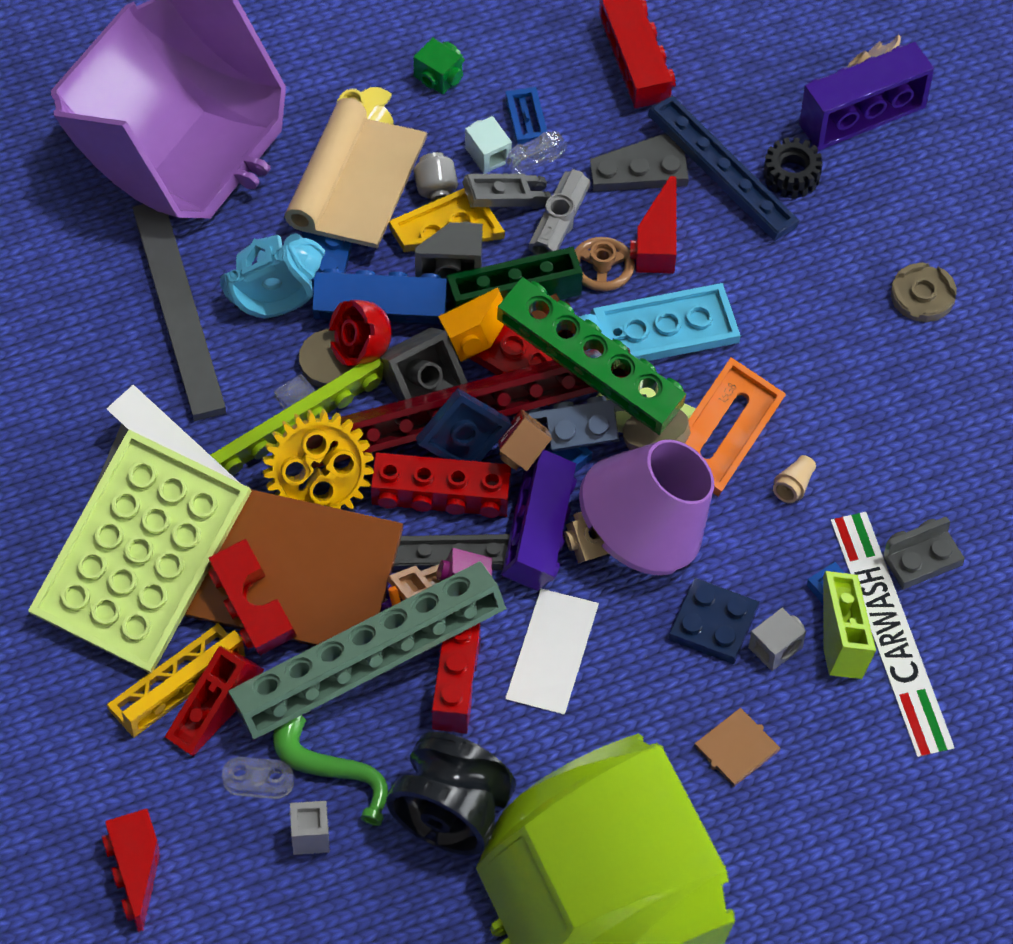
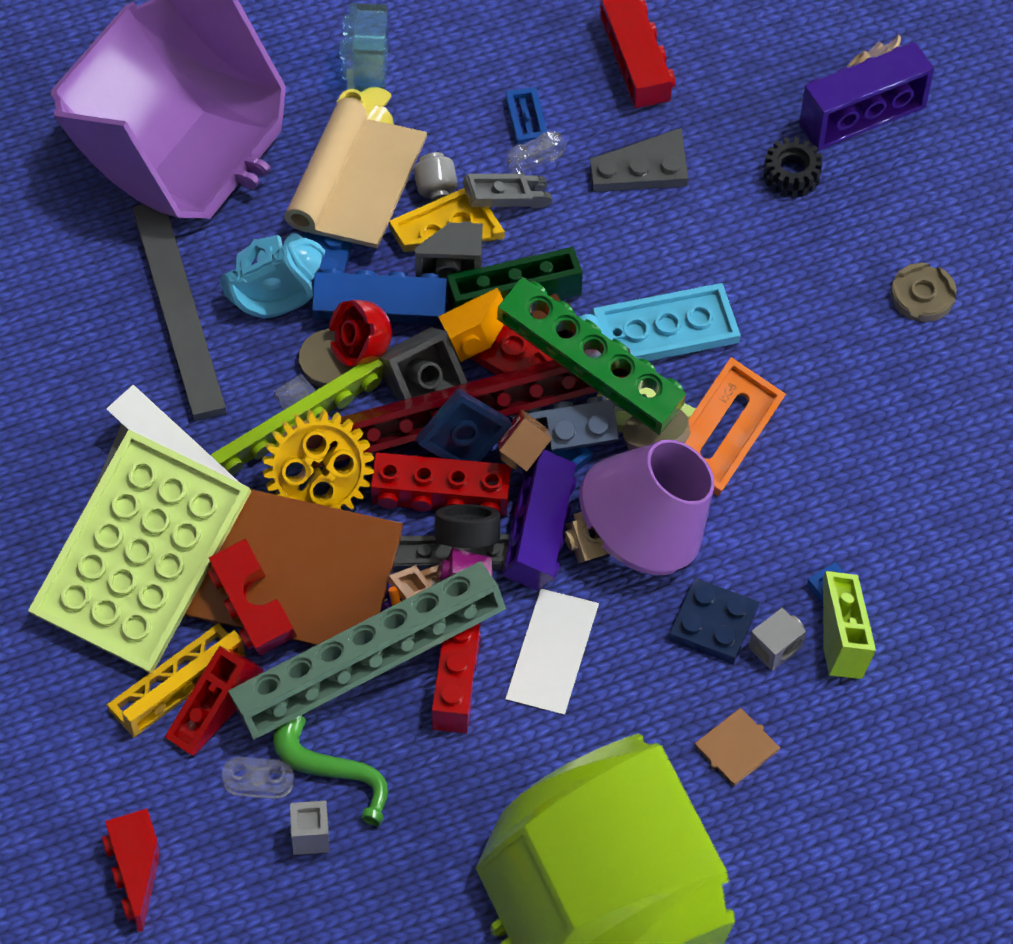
(365, 46): none -> clear light blue brick
(438, 65): green brick -> none
(452, 794): black piece -> none
(467, 526): none -> black tyre
(487, 144): light aqua brick -> none
(560, 212): light grey piece -> none
(603, 257): medium nougat piece -> none
(657, 234): red slope -> none
(723, 168): dark blue tile -> none
(793, 481): tan cone -> none
(893, 636): white sticker -> none
(922, 553): dark grey bracket -> none

